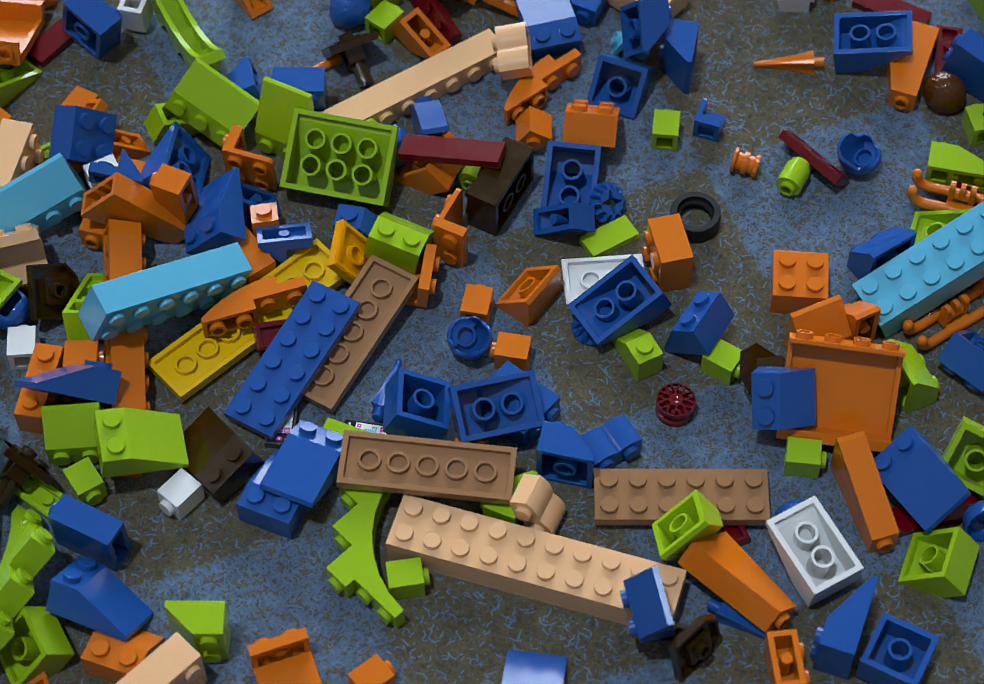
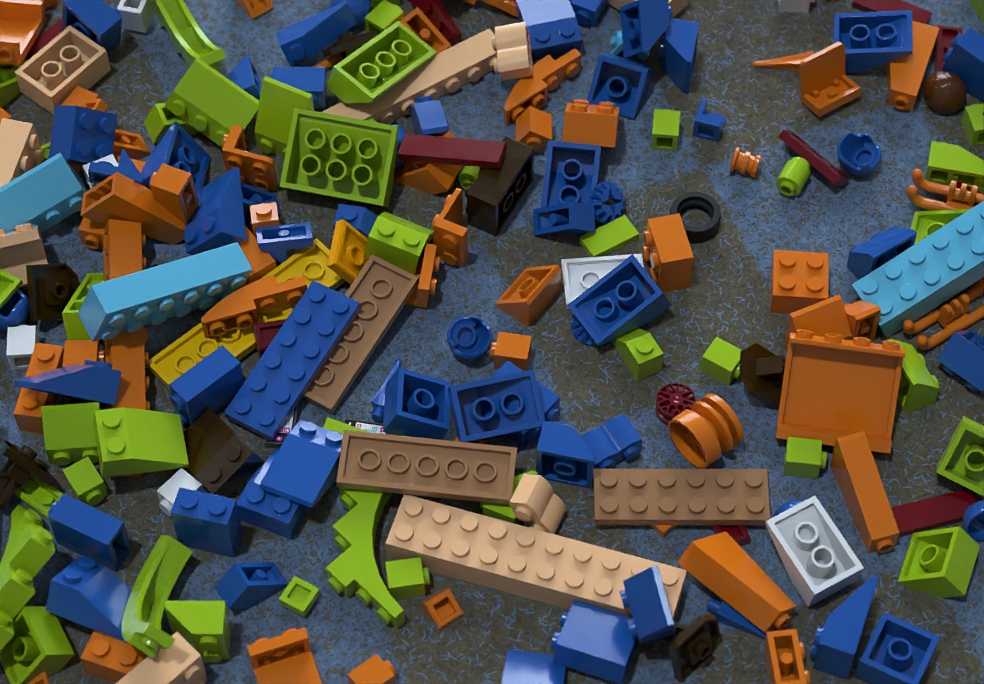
(60, 67): none -> light nougat brick
(151, 589): none -> lime arch
(207, 384): none -> blue brick
(207, 522): none -> blue brick
(249, 584): none -> blue slope
(299, 596): none -> lime plate
(315, 33): none -> blue slope
(379, 65): none -> lime slope
(442, 607): none -> orange slope
(477, 302): orange brick -> none
(594, 642): none -> blue brick
(684, 523): lime slope -> none
(700, 324): blue slope -> none
(706, 431): none -> orange wheel
(783, 397): blue slope -> none
(824, 80): none -> orange bracket
(920, 478): blue slope -> none

